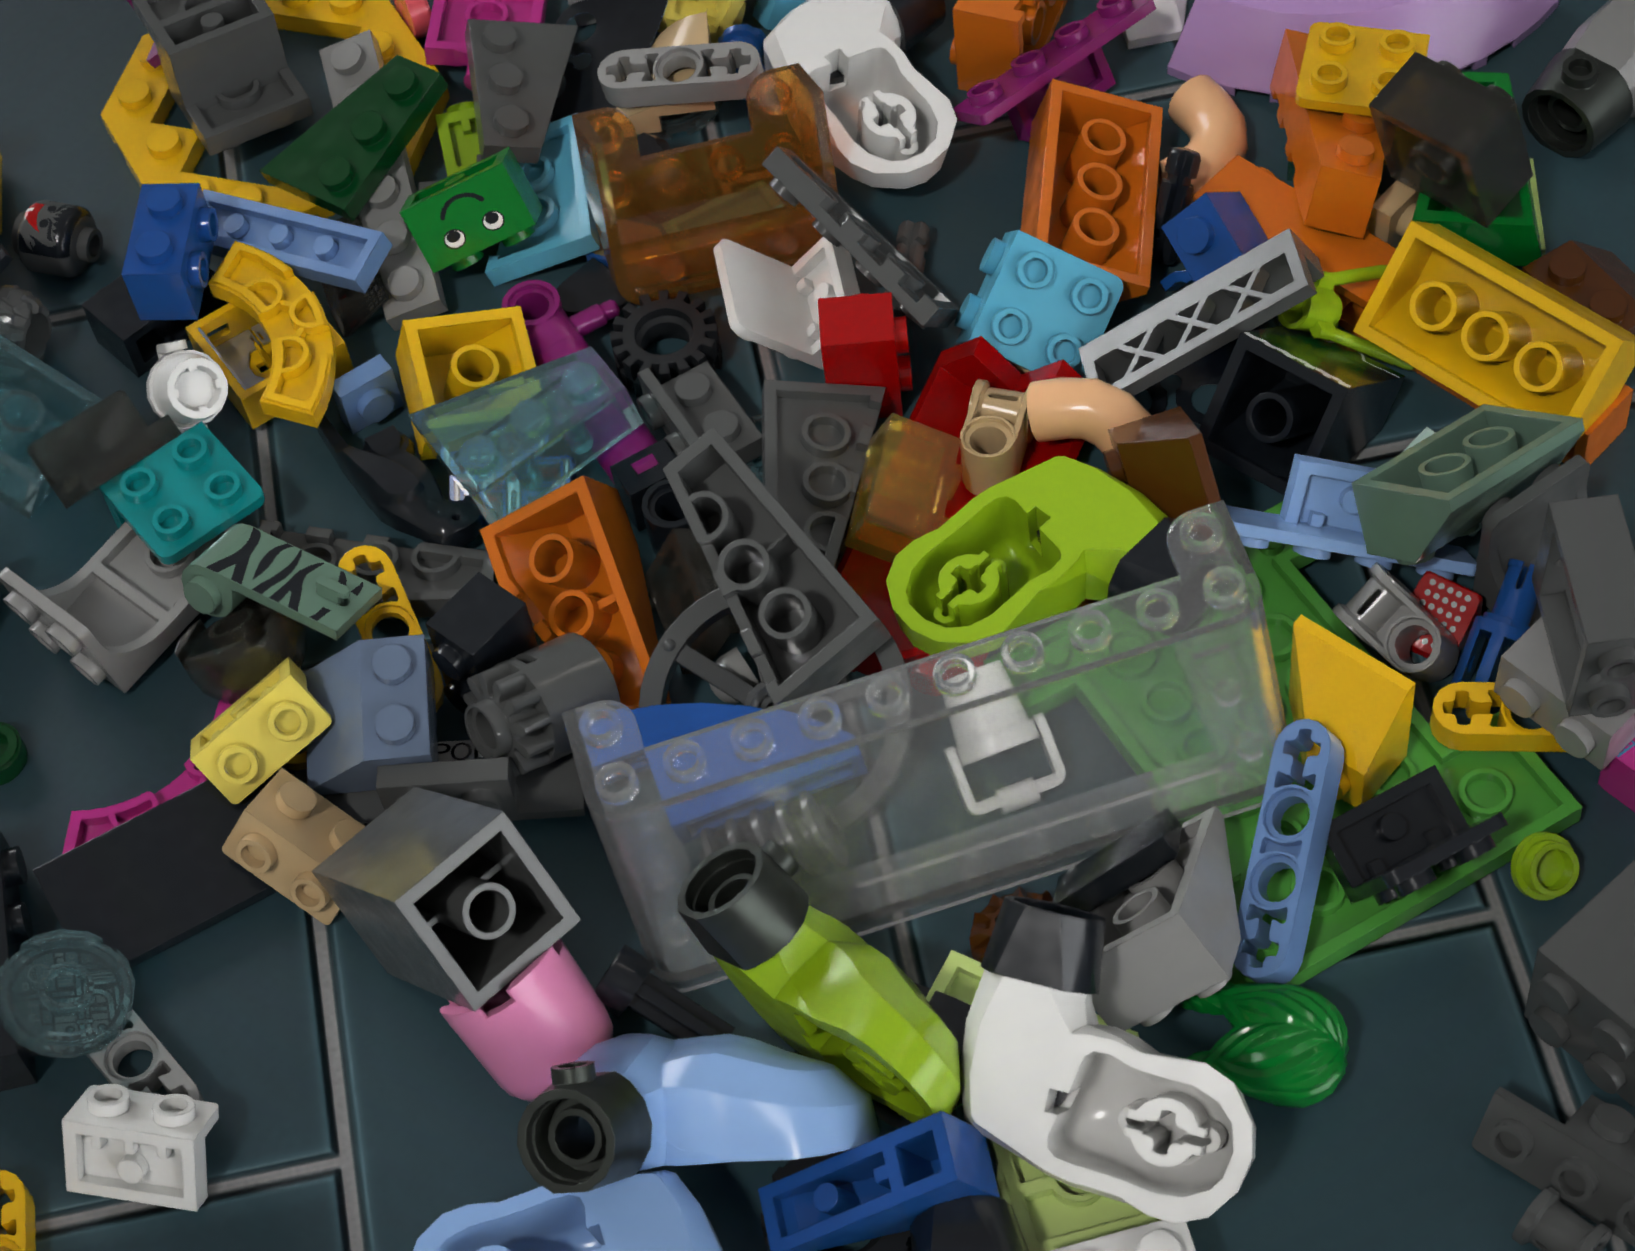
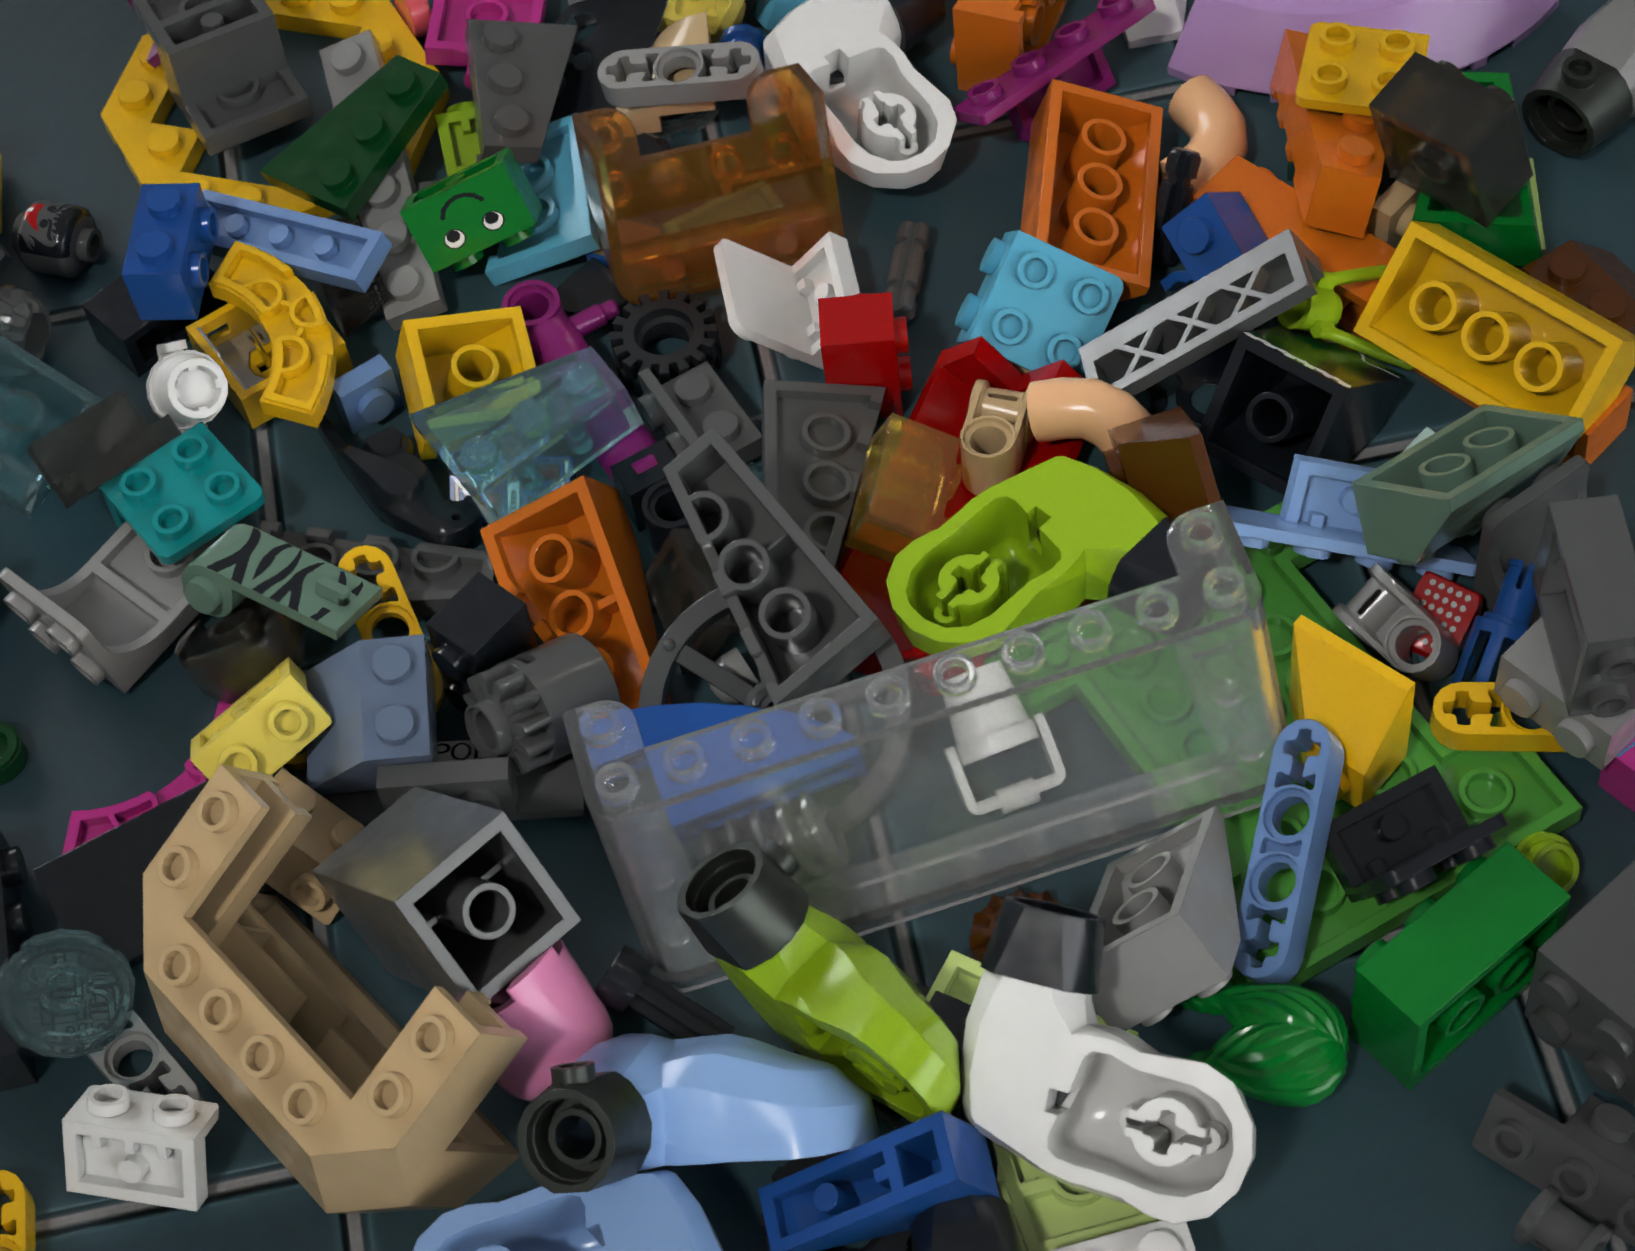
(294, 1041): none -> tan wedge
(874, 253): dark grey wing -> none
(1120, 863): black tile -> none
(1454, 964): none -> green brick

